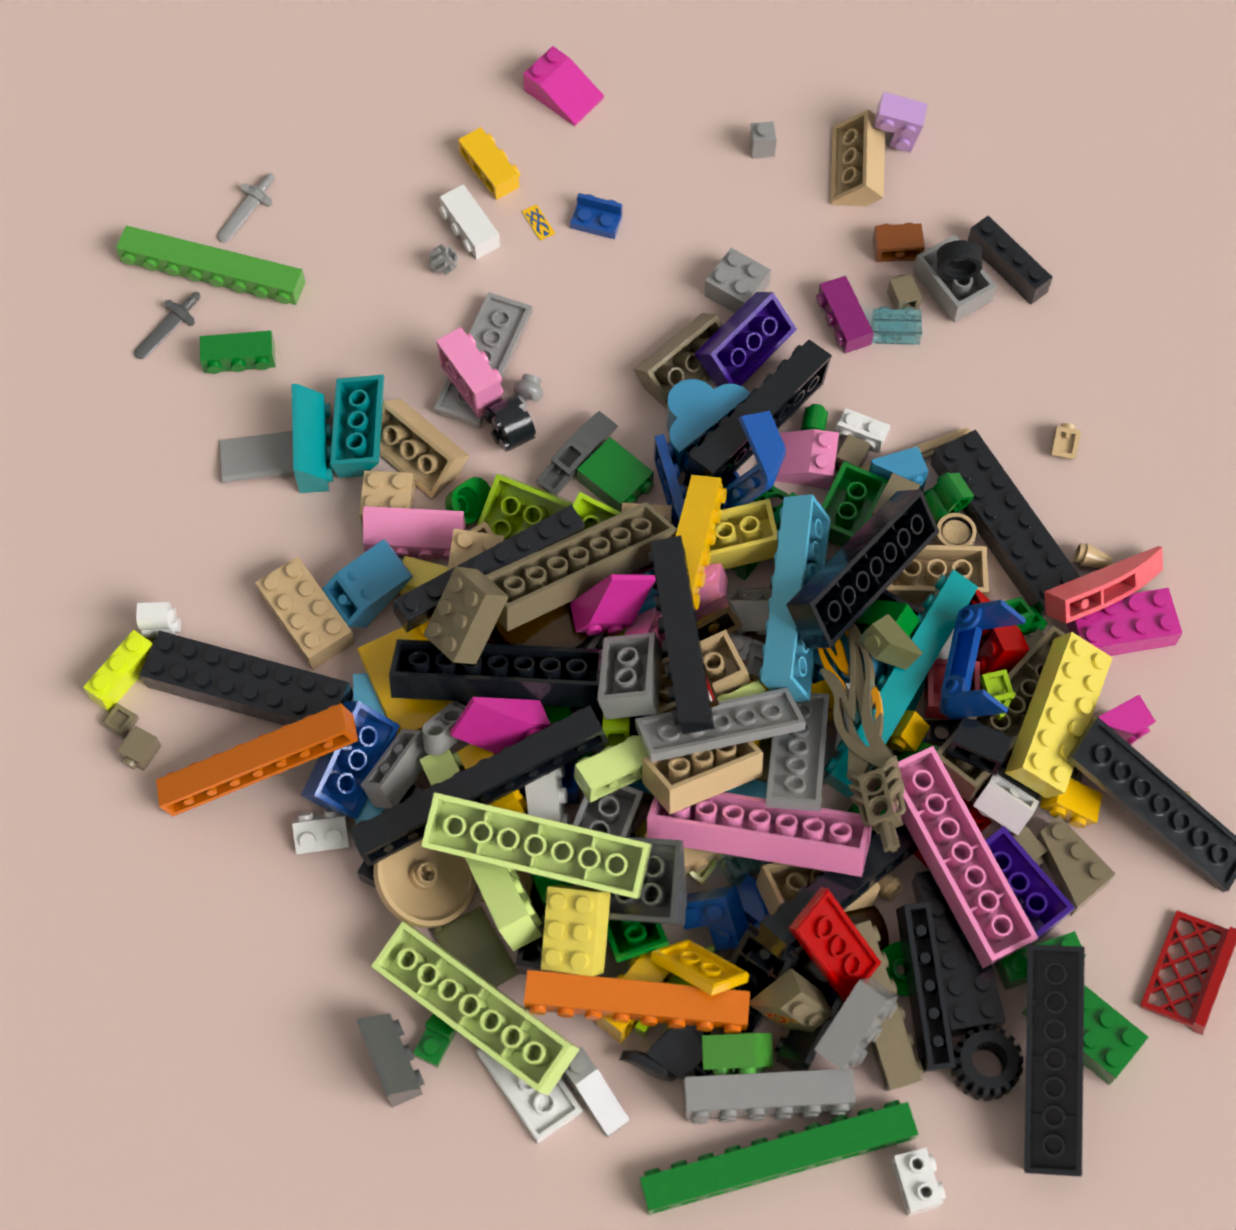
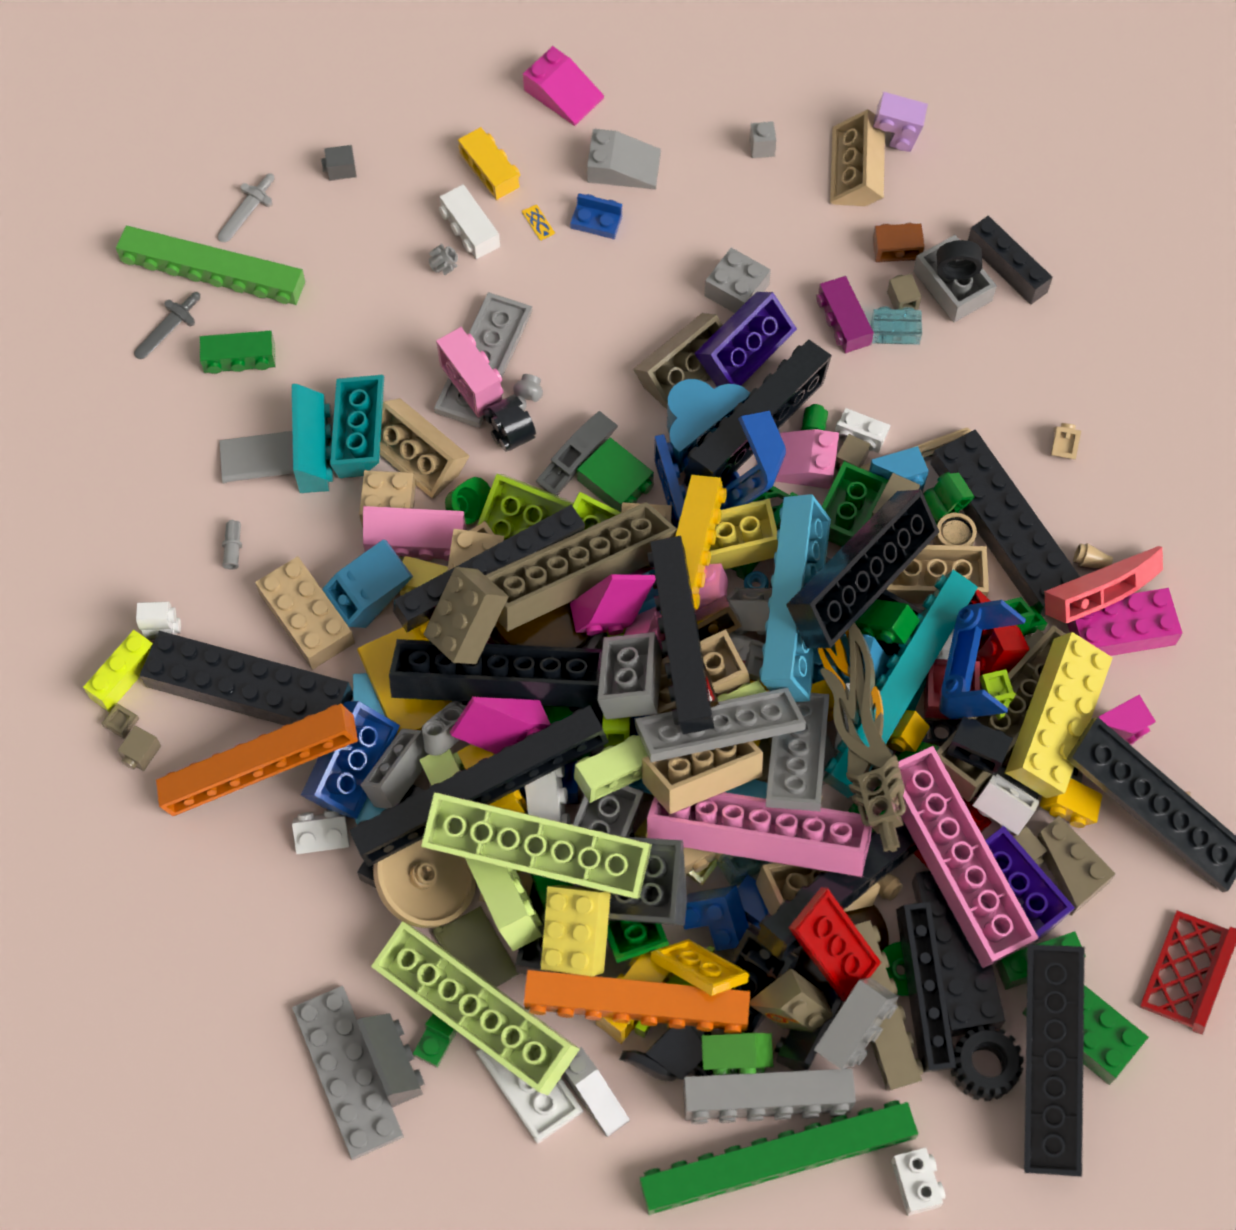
(232, 545): none -> light grey axle
(339, 162): none -> dark grey brick
(347, 1073): none -> light grey plate
(622, 160): none -> light grey slope
(756, 576): none -> dark azure plate
(890, 643): olive slope -> none

